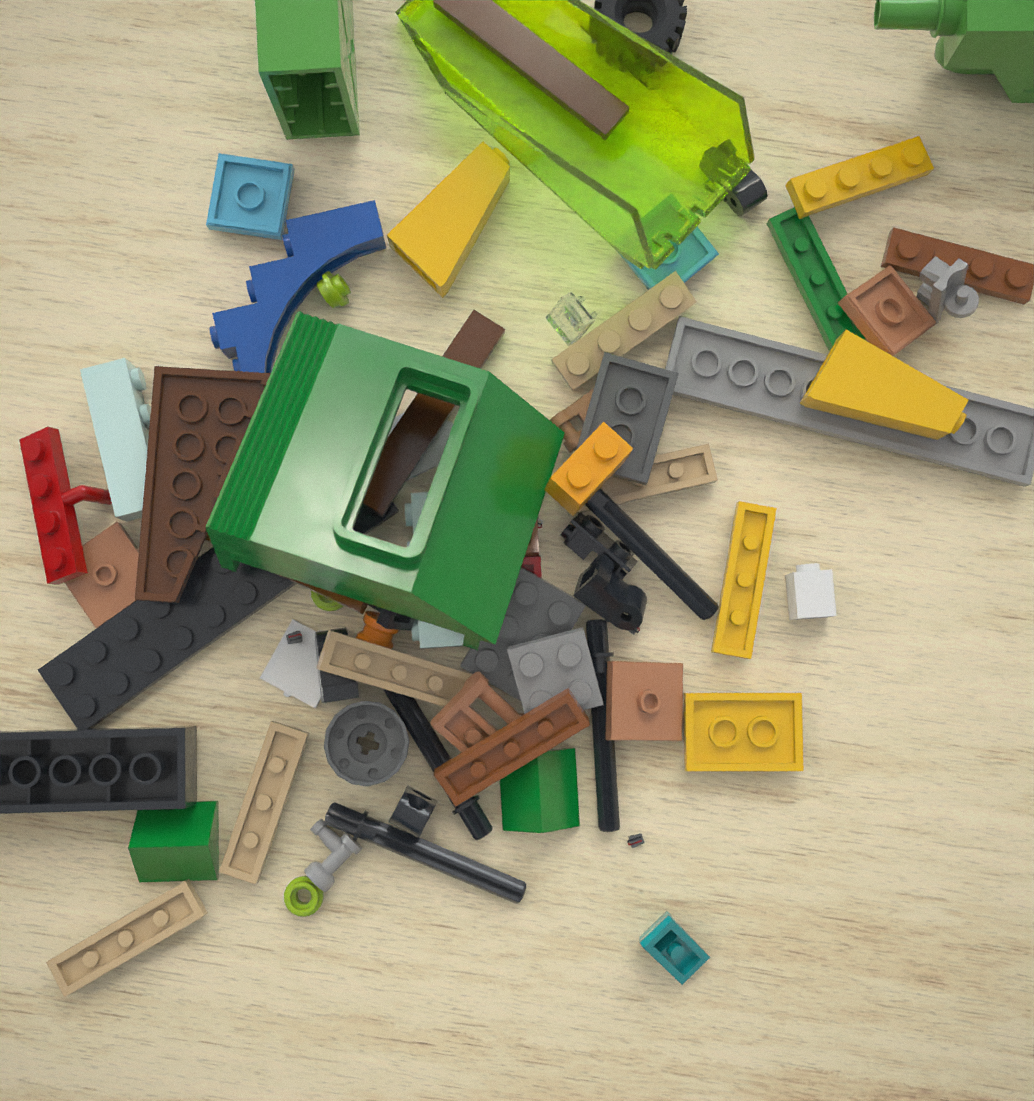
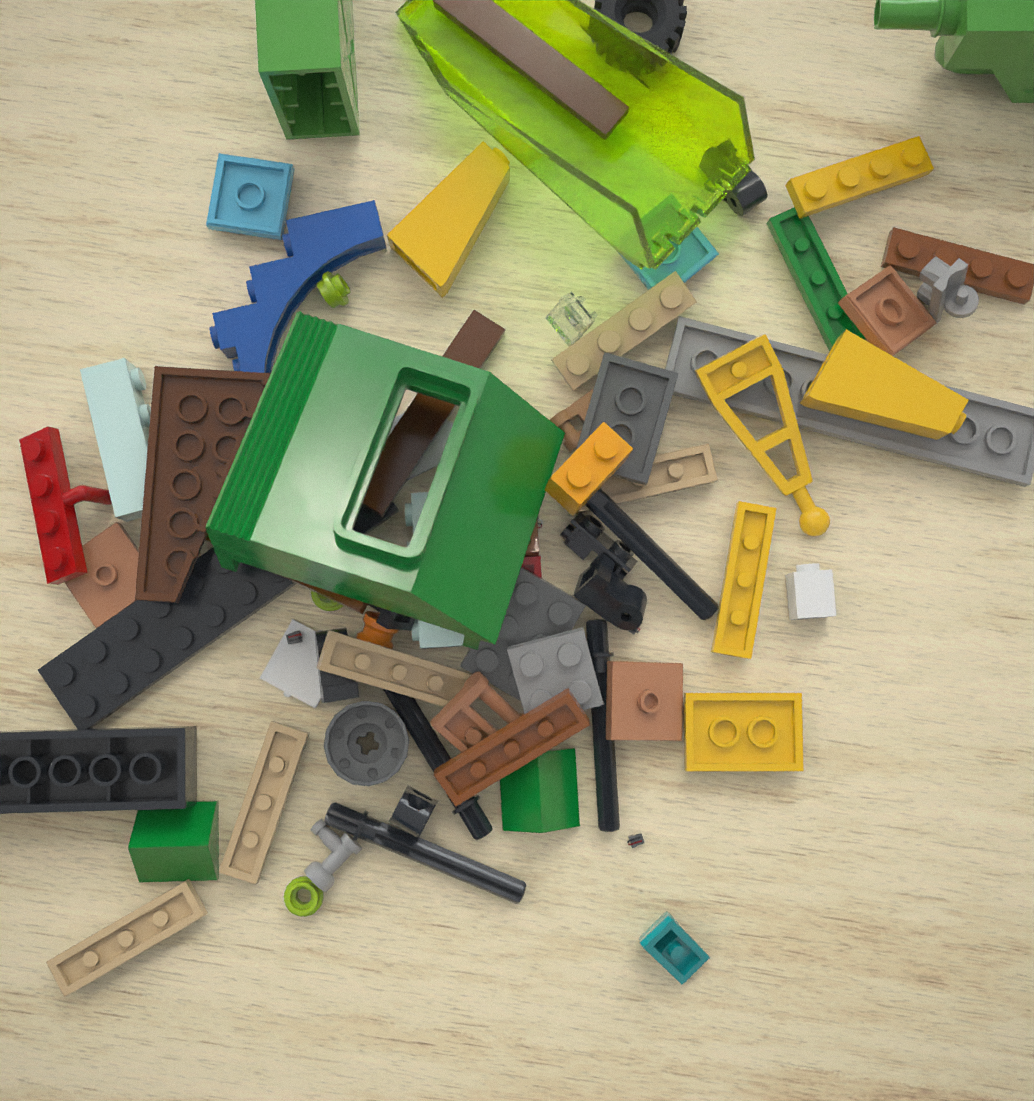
(733, 374): none -> yellow plate

